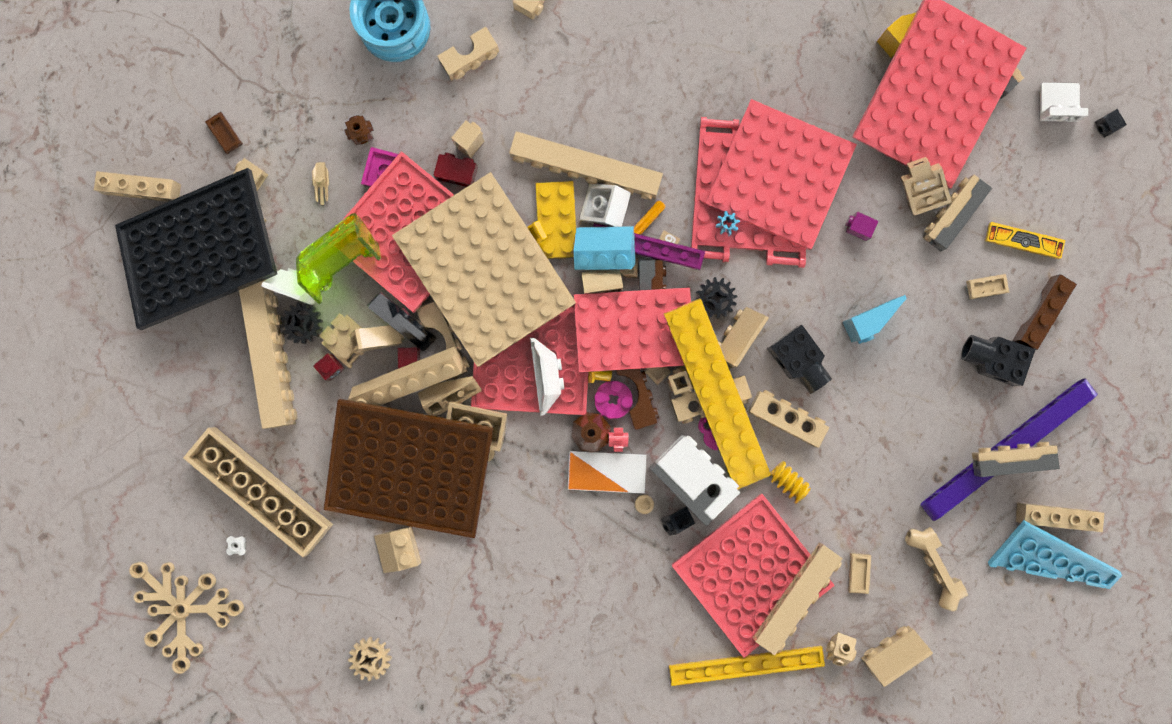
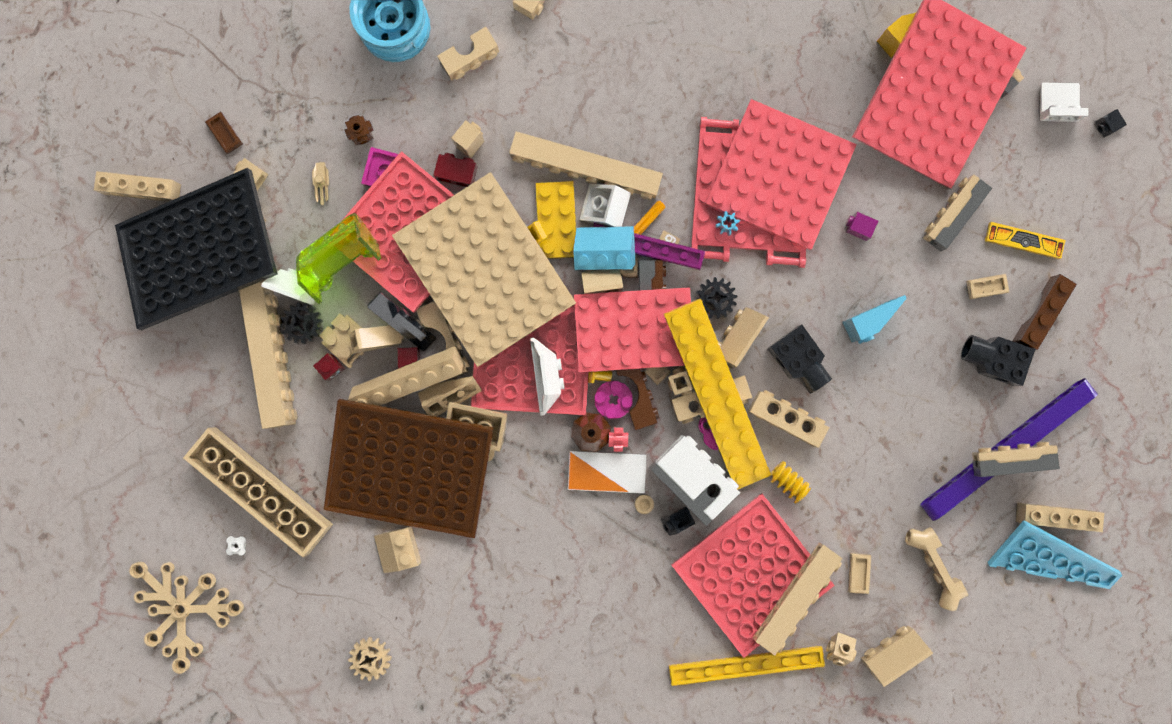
(925, 186): tan piece -> none

